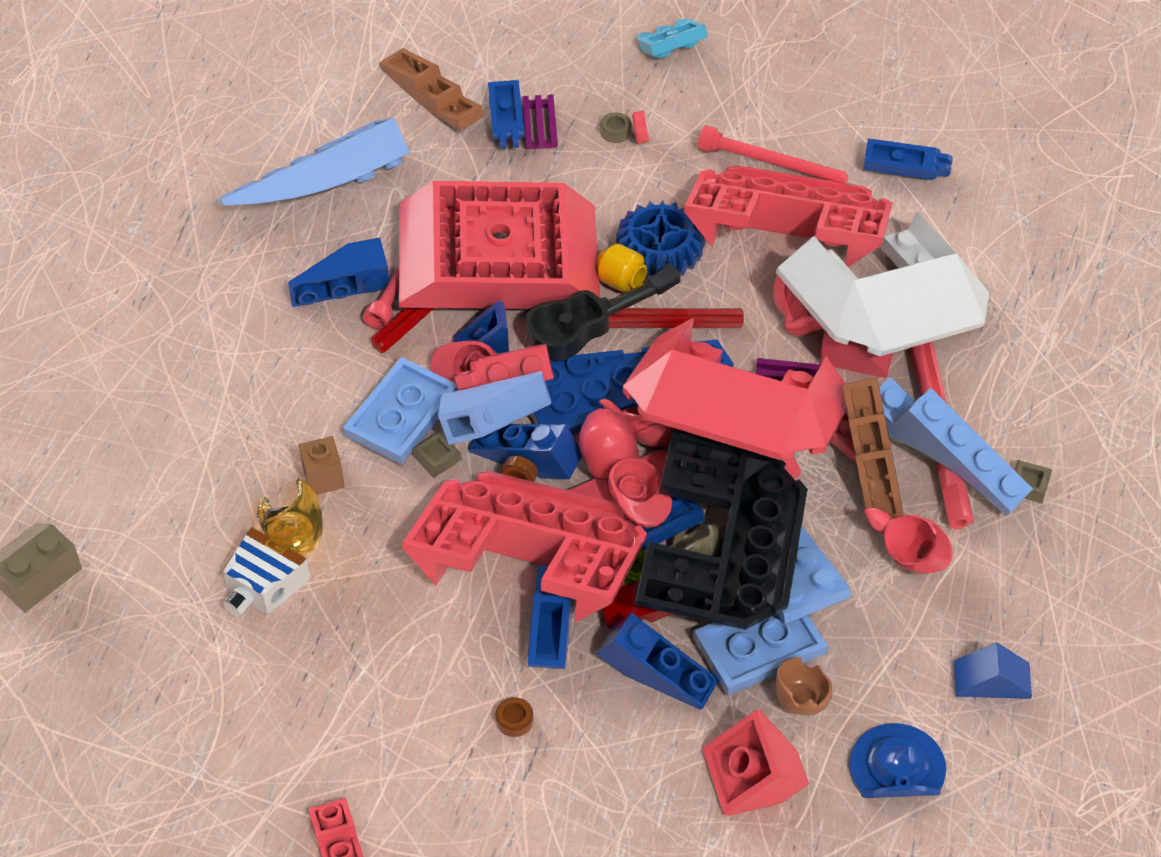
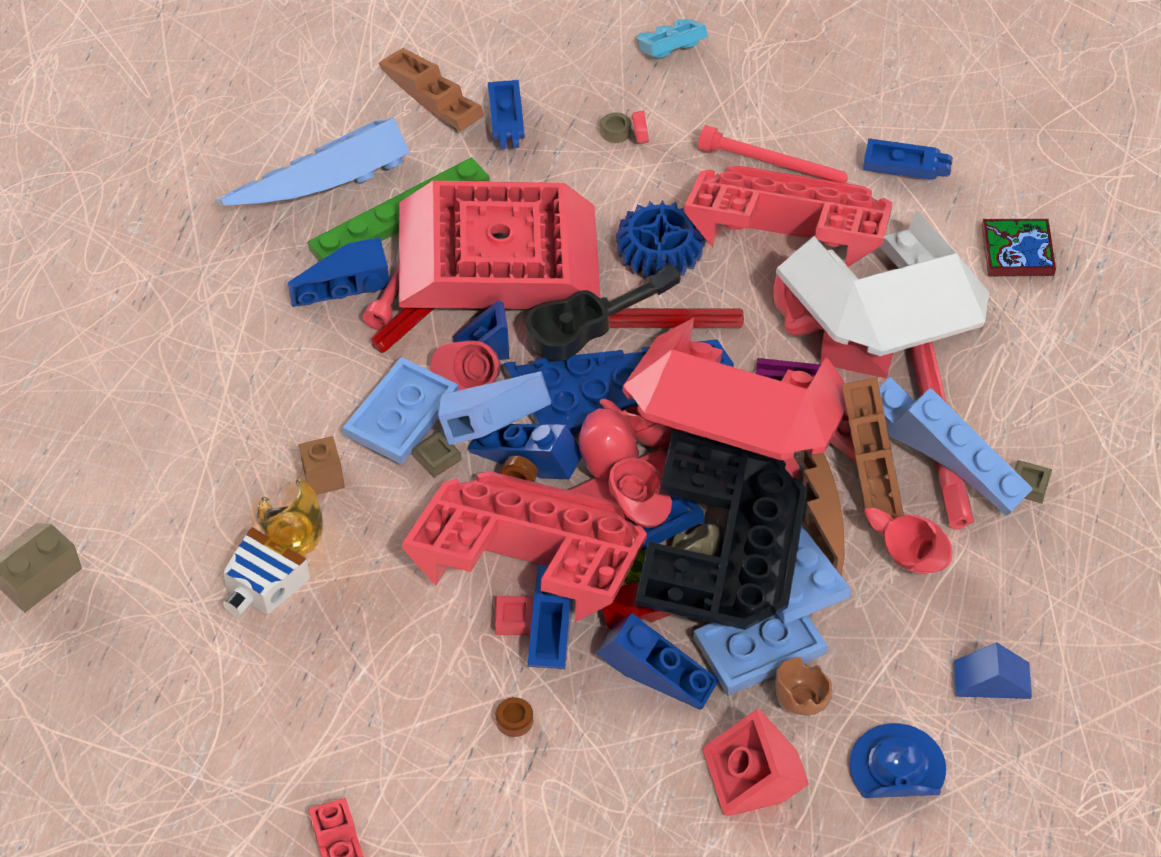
(384, 218): none -> bright green plate
(506, 366): coral hinge -> none
(513, 615): none -> coral tile
(538, 104): magenta tile -> none
(621, 268): yellow head -> none
(823, 508): none -> nougat slope
(1018, 247): none -> tile

